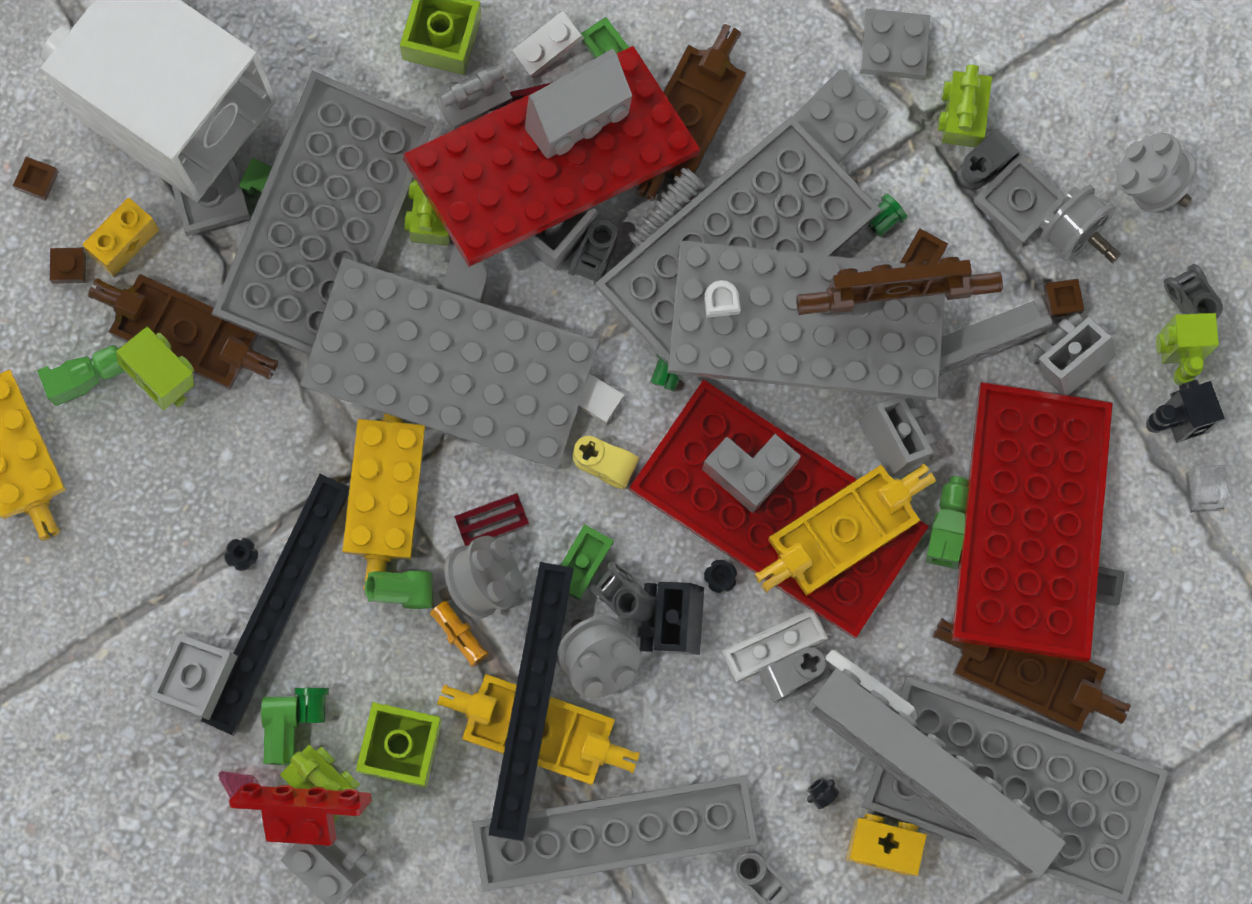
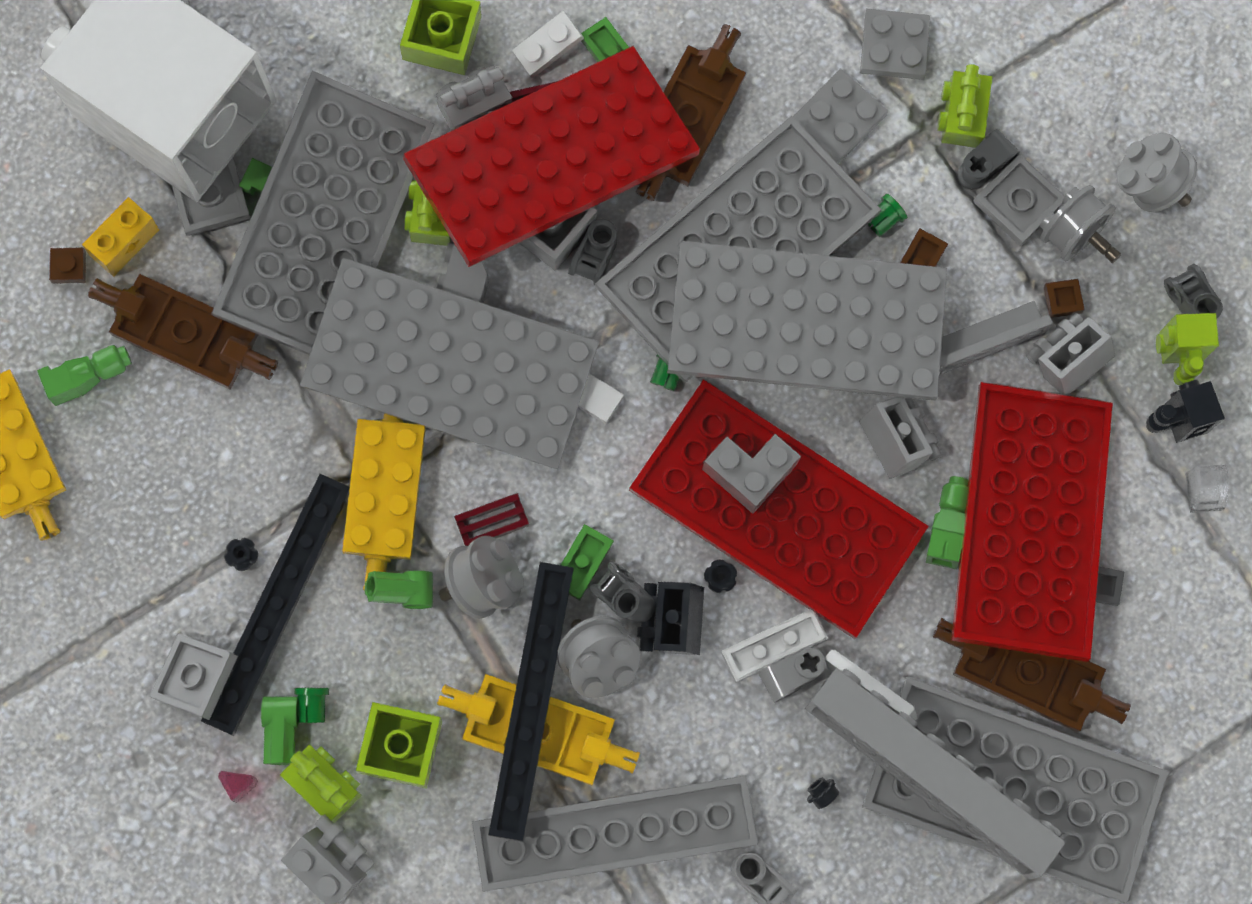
(35, 178): reddish brown plate -> none
(156, 368): lime brick -> none
(300, 813): red bracket -> none
(459, 633): light orange pin -> none
(578, 105): light grey slope -> none
(610, 462): light yellow piece -> none
(672, 202): light grey piece -> none
(721, 299): white tile -> none
(844, 529): yellow plate -> none
(888, 283): reddish brown plate -> none
(902, 859): yellow brick -> none

